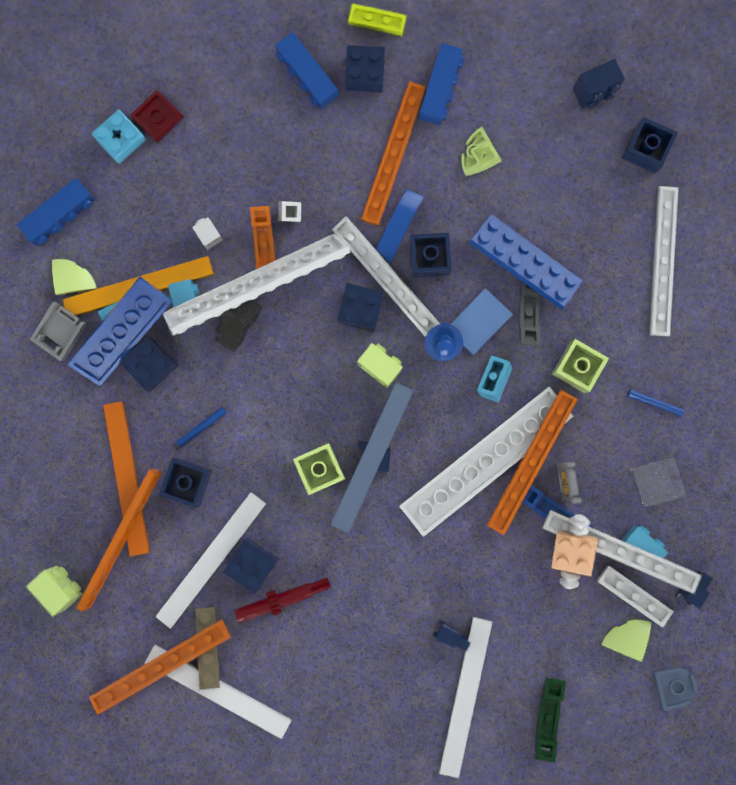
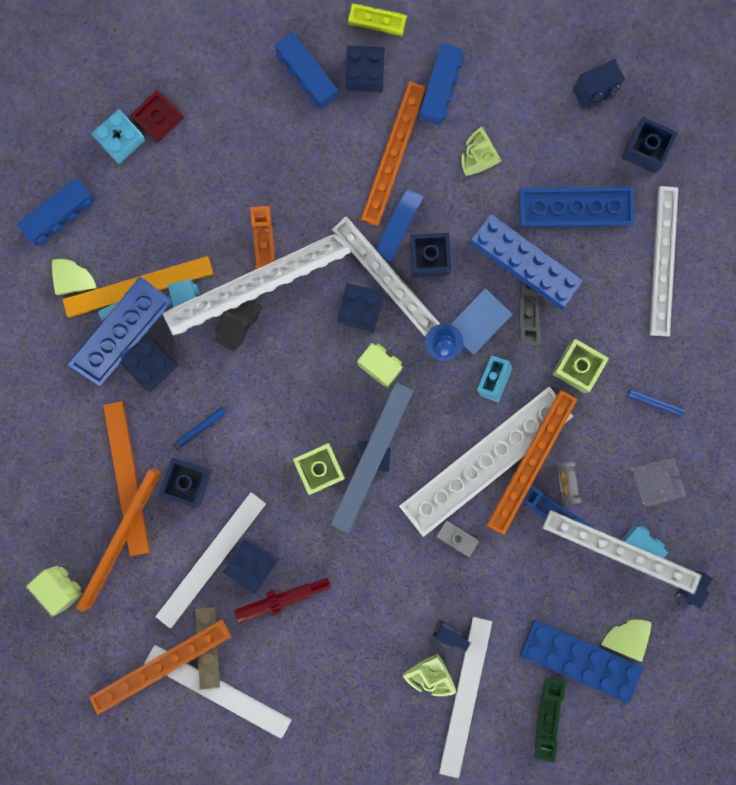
(60, 327): light grey container -> none
(207, 233): white brick -> none
(289, 211): white brick -> none
(438, 681): none -> yellowish green brick
(457, 538): none -> light grey plate
(574, 552): light nougat plate -> none
(576, 207): none -> blue plate
(581, 661): none -> blue plate
(634, 596): white plate -> none
(674, 687): sand blue tile -> none

